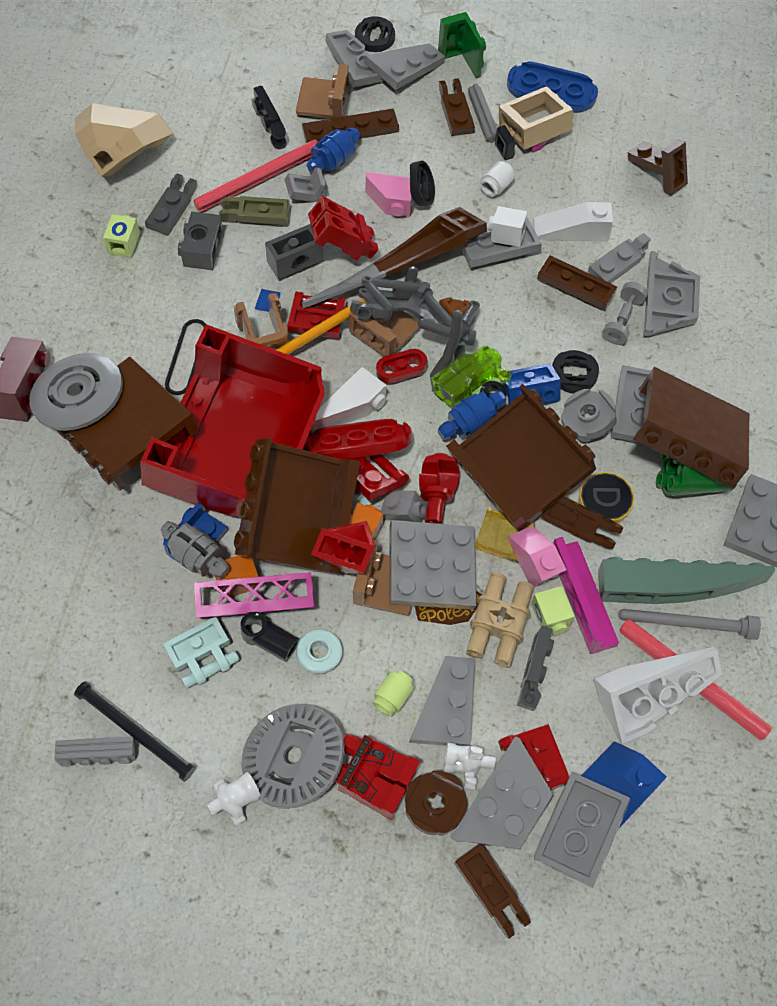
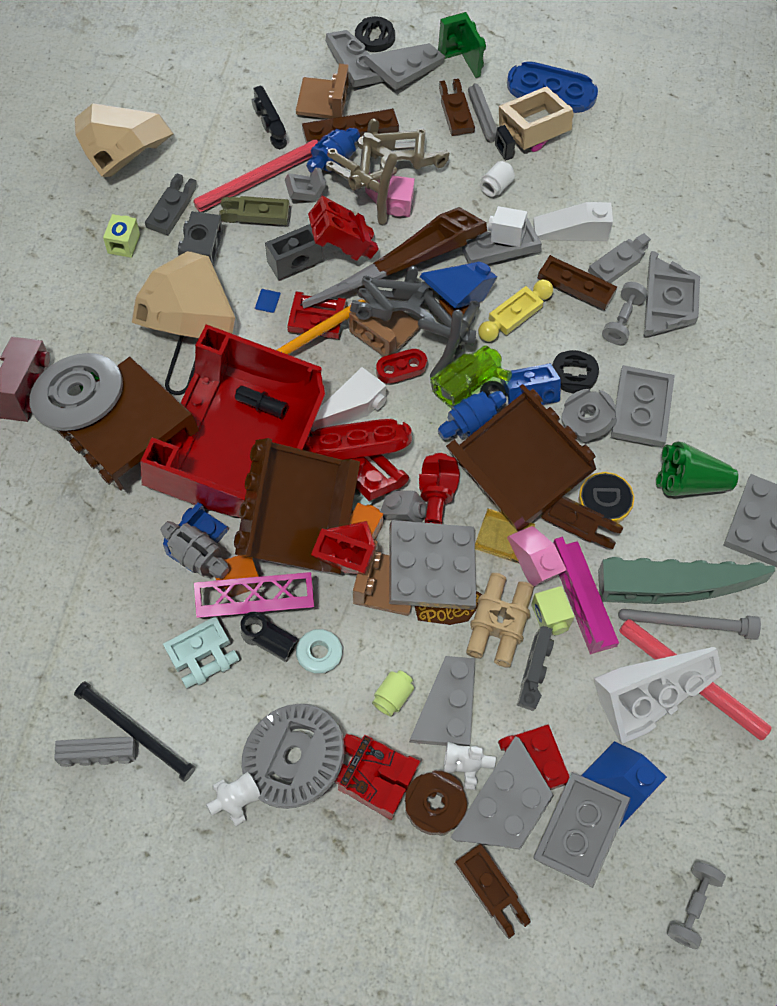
(183, 298): none -> tan brick
(261, 401): none -> black axle
(276, 339): medium nougat piece -> none
(384, 145): none -> dark tan piece
(421, 174): black piece -> none
(461, 283): none -> blue slope
(515, 310): none -> light yellow plate
(668, 162): reddish brown bracket -> none
(694, 428): reddish brown panel -> none
(708, 875): none -> light grey wheel

